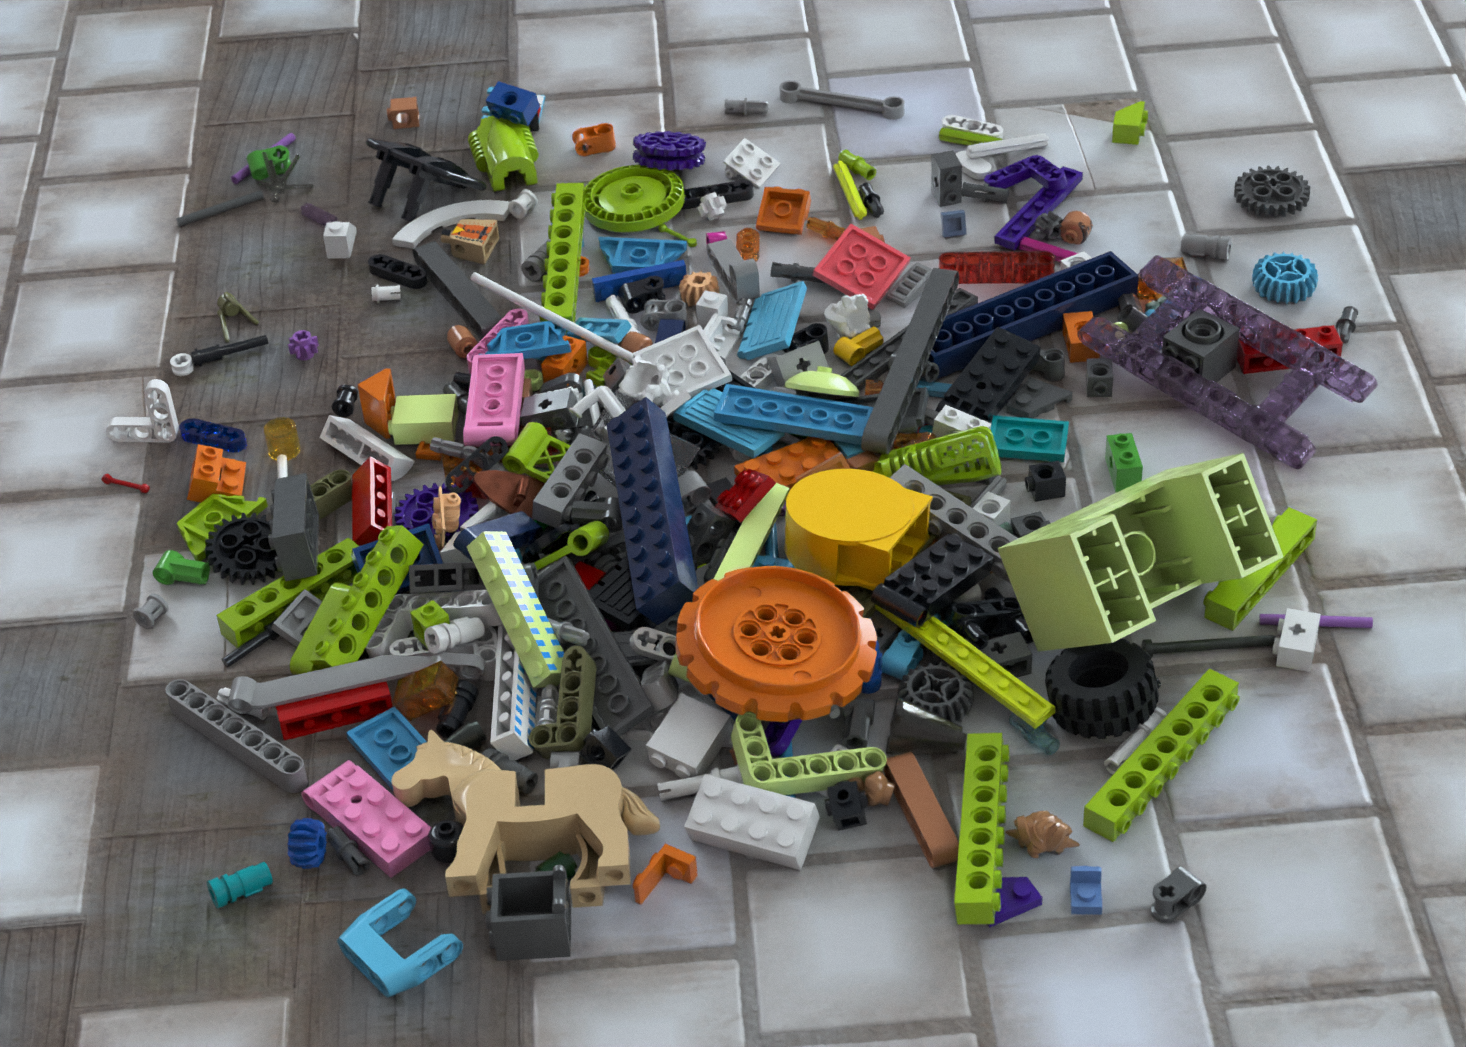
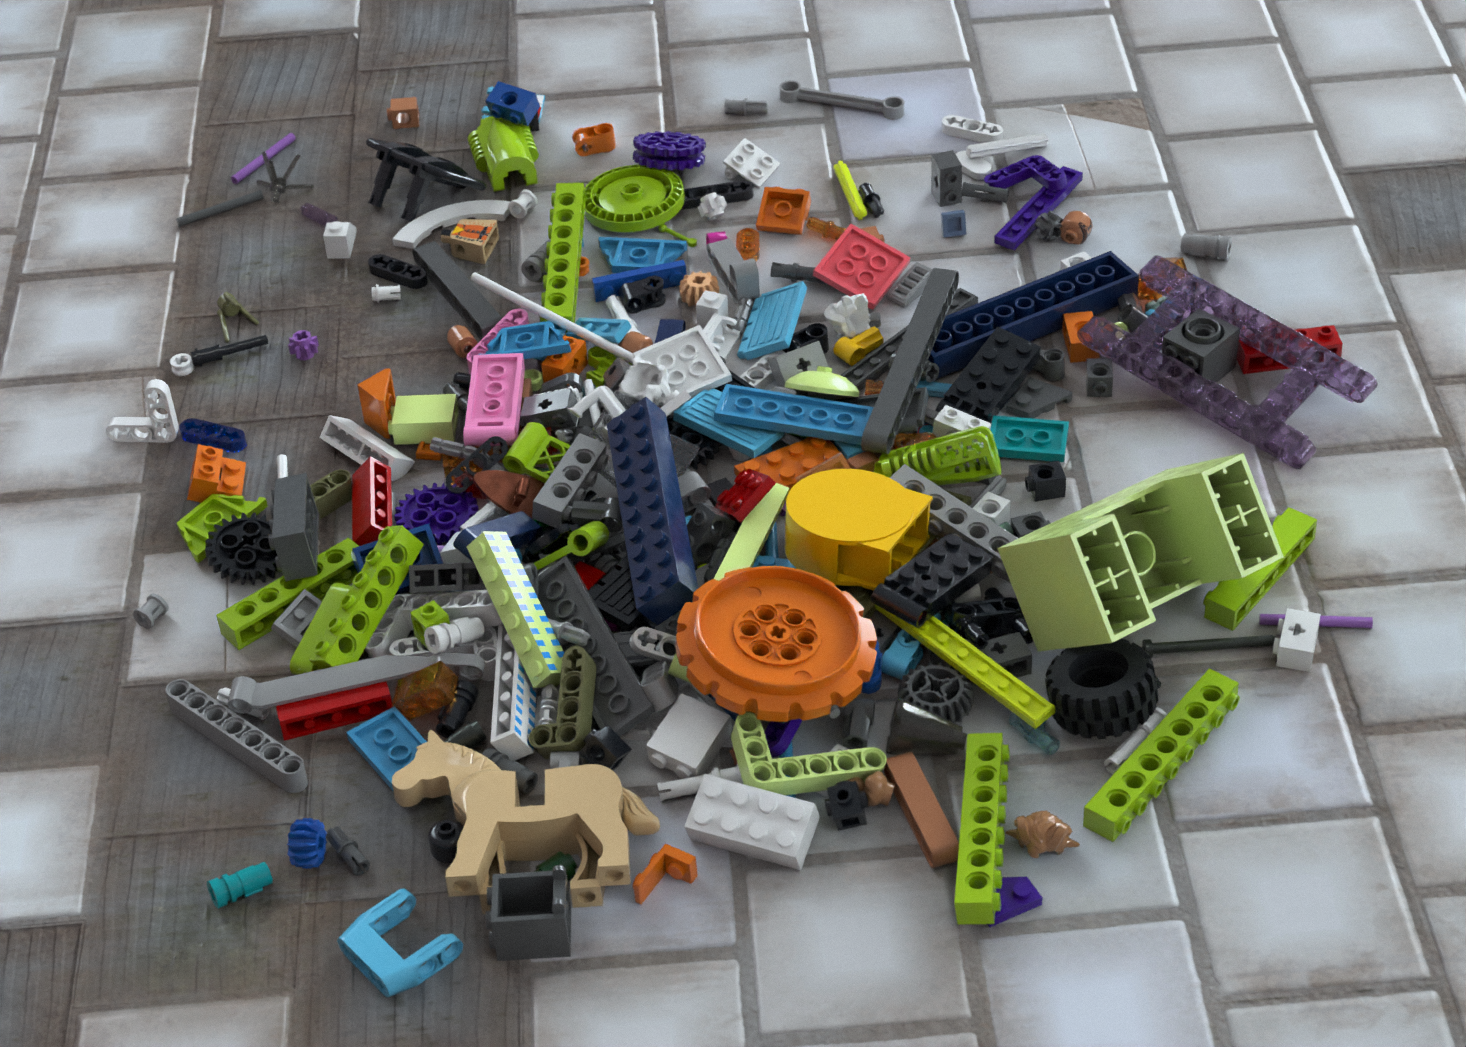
(107, 479): red hinge -> none
(174, 567): bright green piece -> none
(250, 645): black pin -> none
(257, 164): bright green piece -> none
(282, 438): clear yellow piece -> none
(343, 398): black bush -> none
(370, 816): bright pink hinge -> none
(445, 516): light nougat hinge -> none
(662, 310): light grey piece -> none
(857, 164): lime pin -> none
(963, 137): lime axle -> none
(999, 266): clear red beam -> none
(1029, 244): dark pink axle -> none
(1086, 890): medium blue bracket -> none
(1123, 460): bright green brick -> none
(1130, 124): lime slope -> none
(1176, 895): dark grey piece -> none
(1272, 191): dark grey gear -> none
(1285, 277): medium azure gear -> none
(1346, 324): dark grey axle -> none

